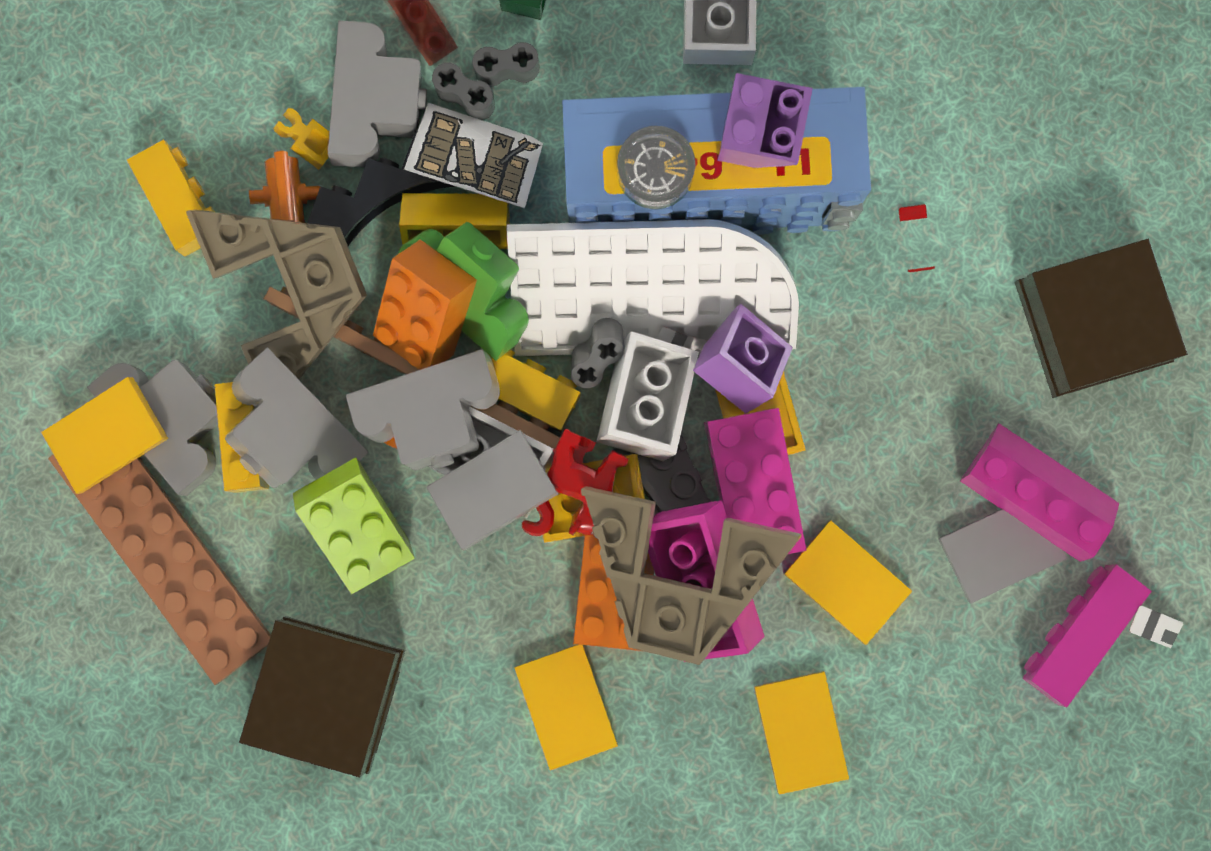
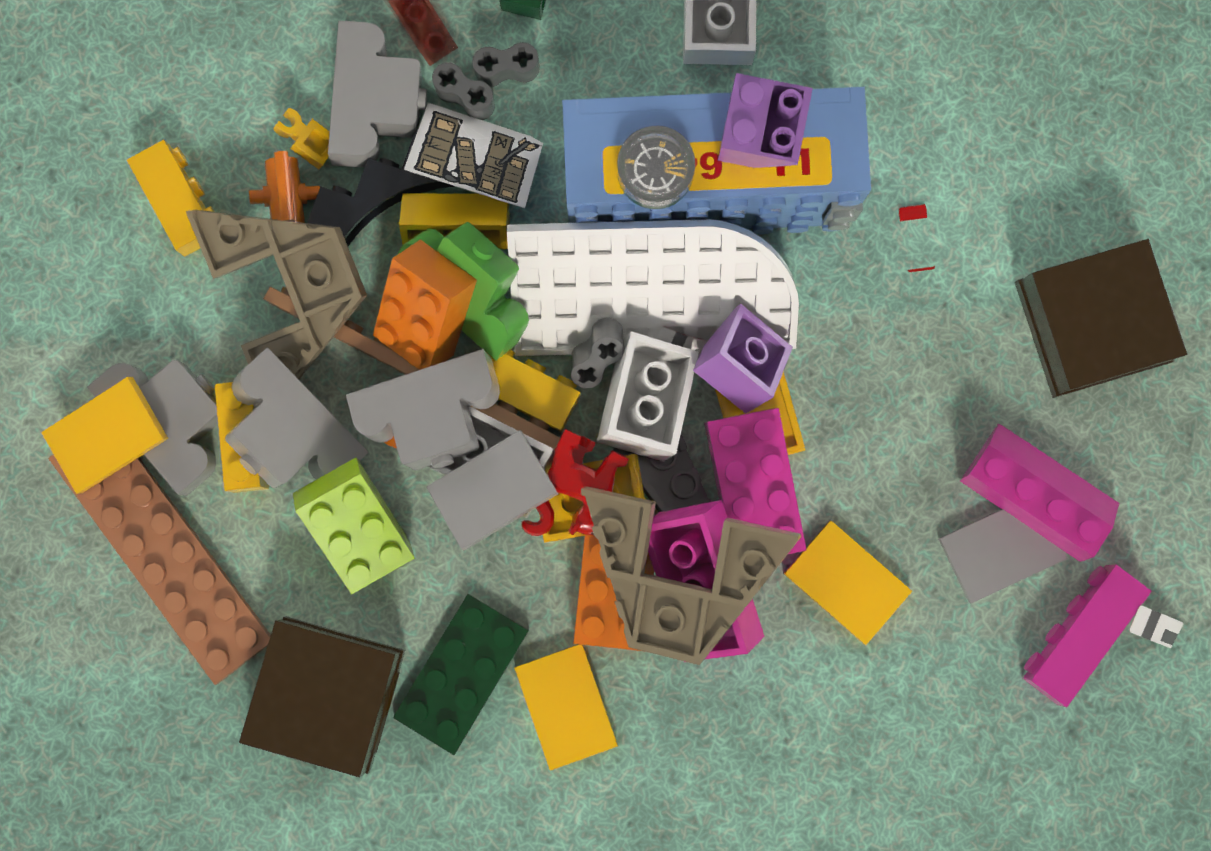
(461, 674): none -> dark green plate
(801, 732): yellow tile -> none

